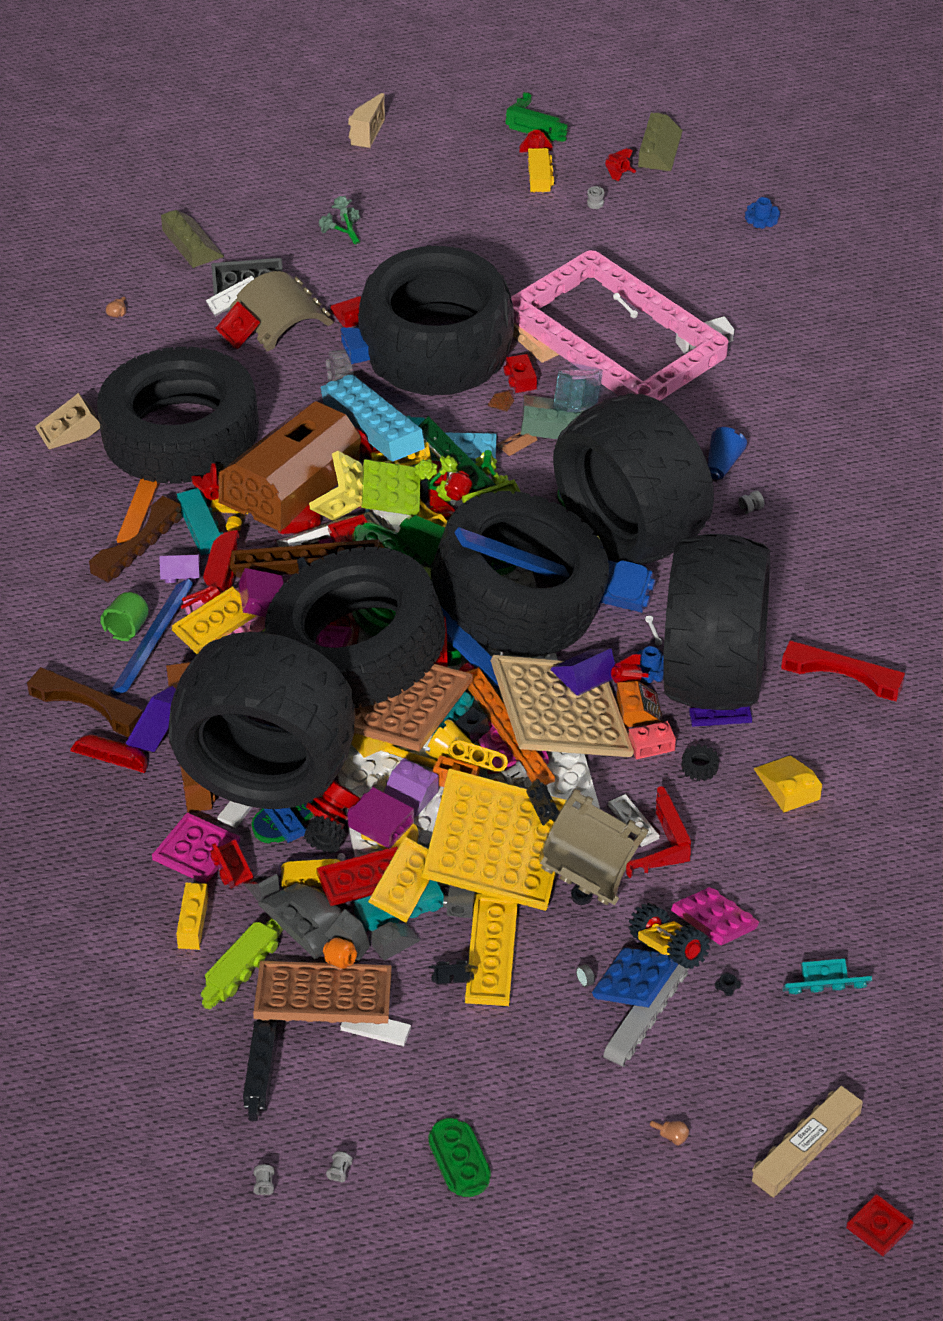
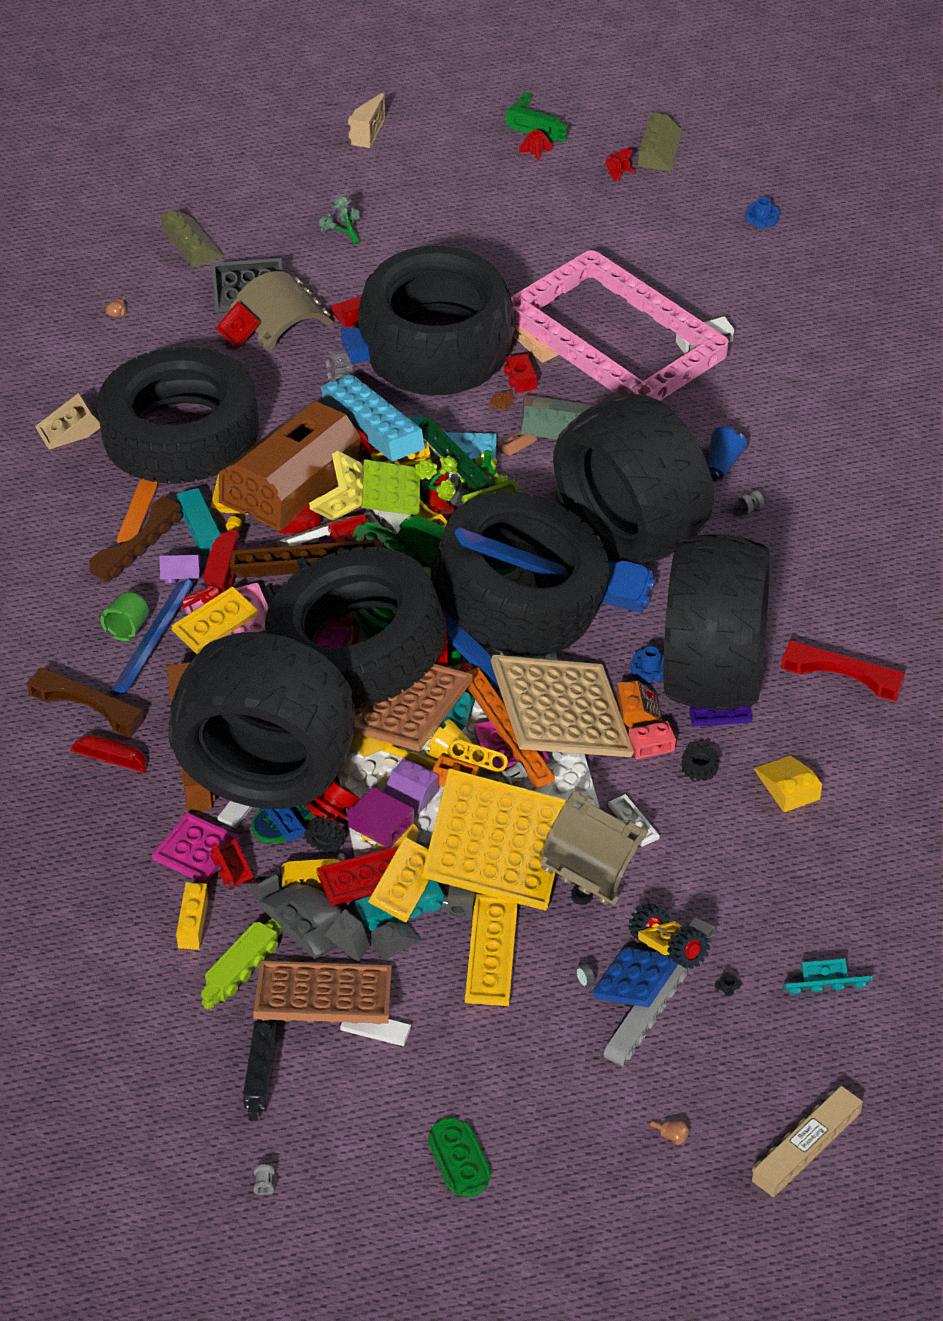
(153, 722): dark purple slope -> none
(208, 484): red brick -> none
(223, 300): white tile -> none
(258, 590): magenta brick -> none
(339, 953): orange head -> none
(339, 1166): light grey bush -> none
(458, 485): red head -> none
(461, 970): black hinge -> none
(473, 724): black brick -> none
(540, 170): yellow brick -> none
(540, 799): black hinge -> none
(577, 389): clear light blue slope -> none
(586, 670): dark purple slope -> none
(595, 197): light grey wheel -> none
(627, 670): red brick -> none
(633, 313): white hinge -> none
(649, 619): white hinge -> none
(675, 832): red hinge -> none
(715, 916): dark pink plate -> none
(879, 1225): red plate -> none

